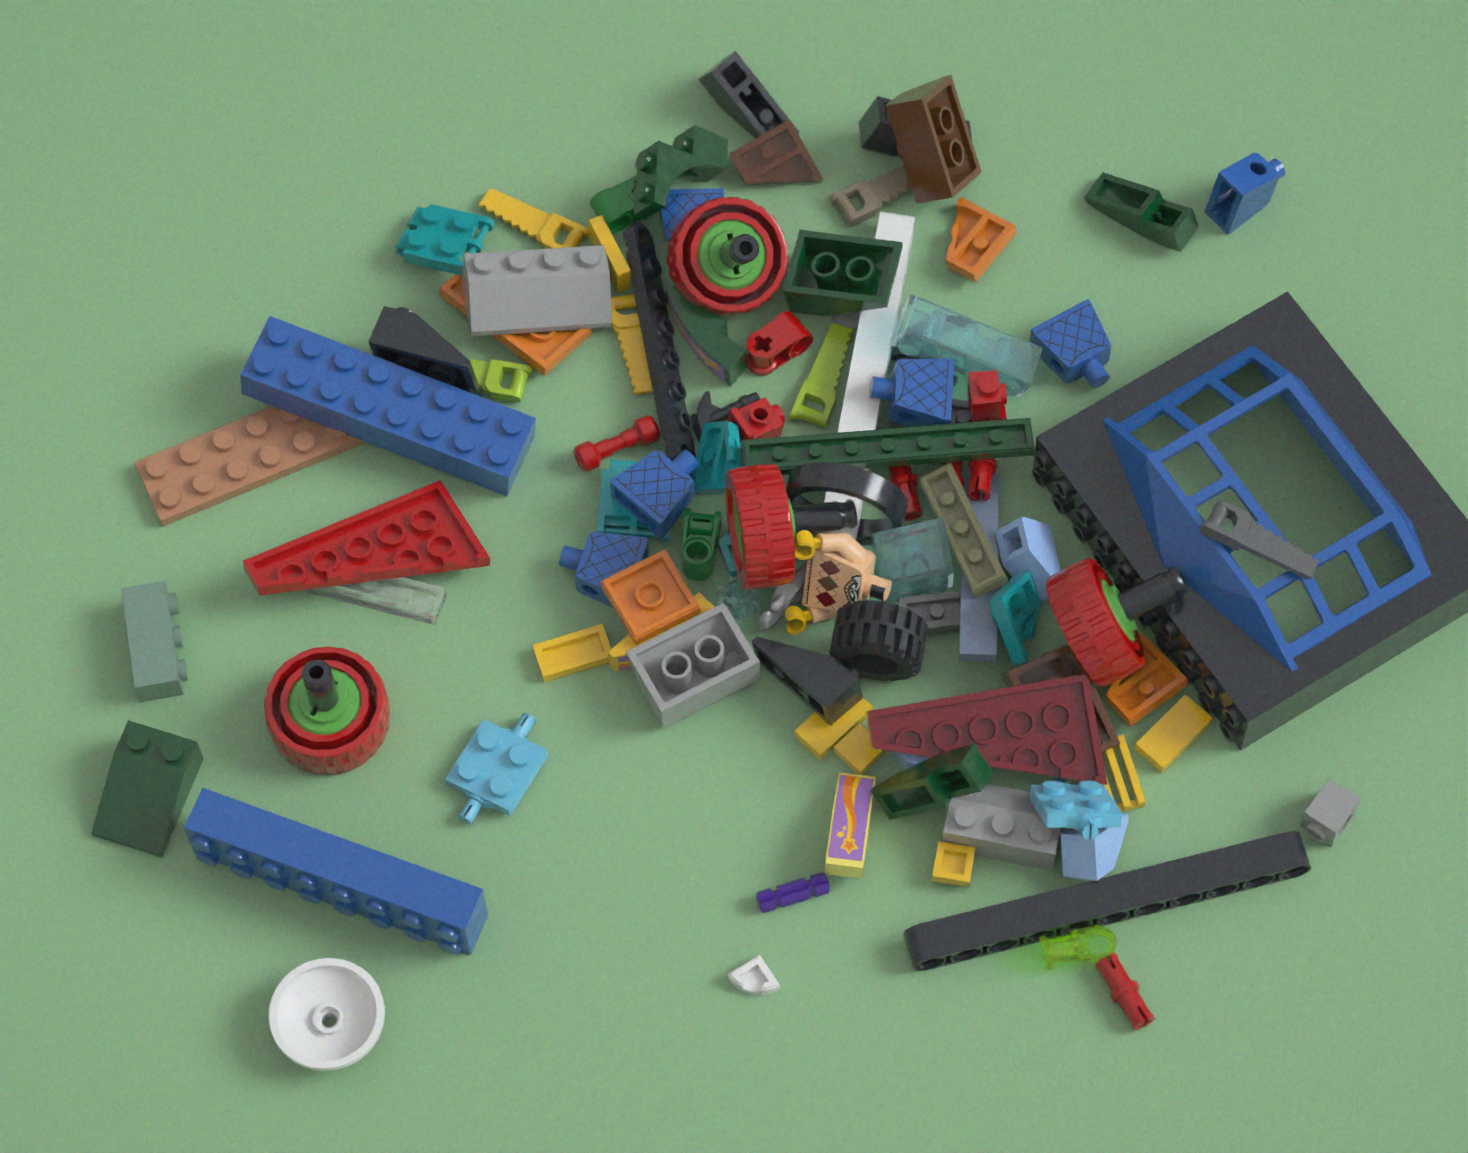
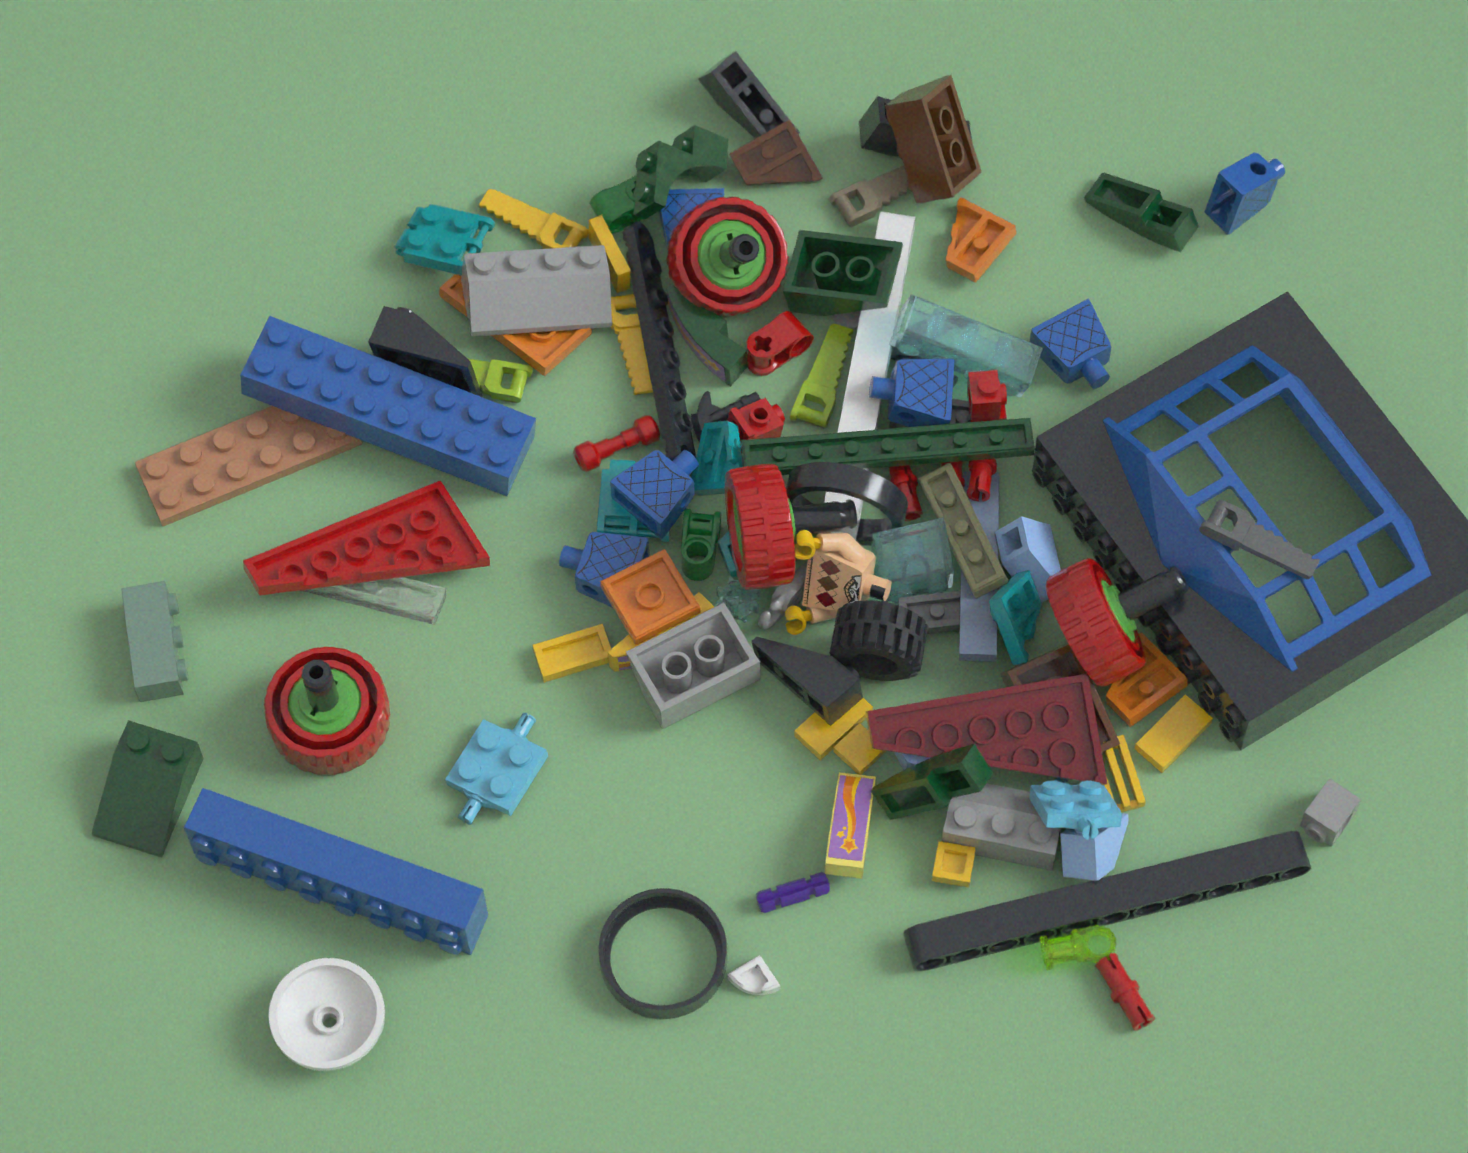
(656, 899): none -> black piece

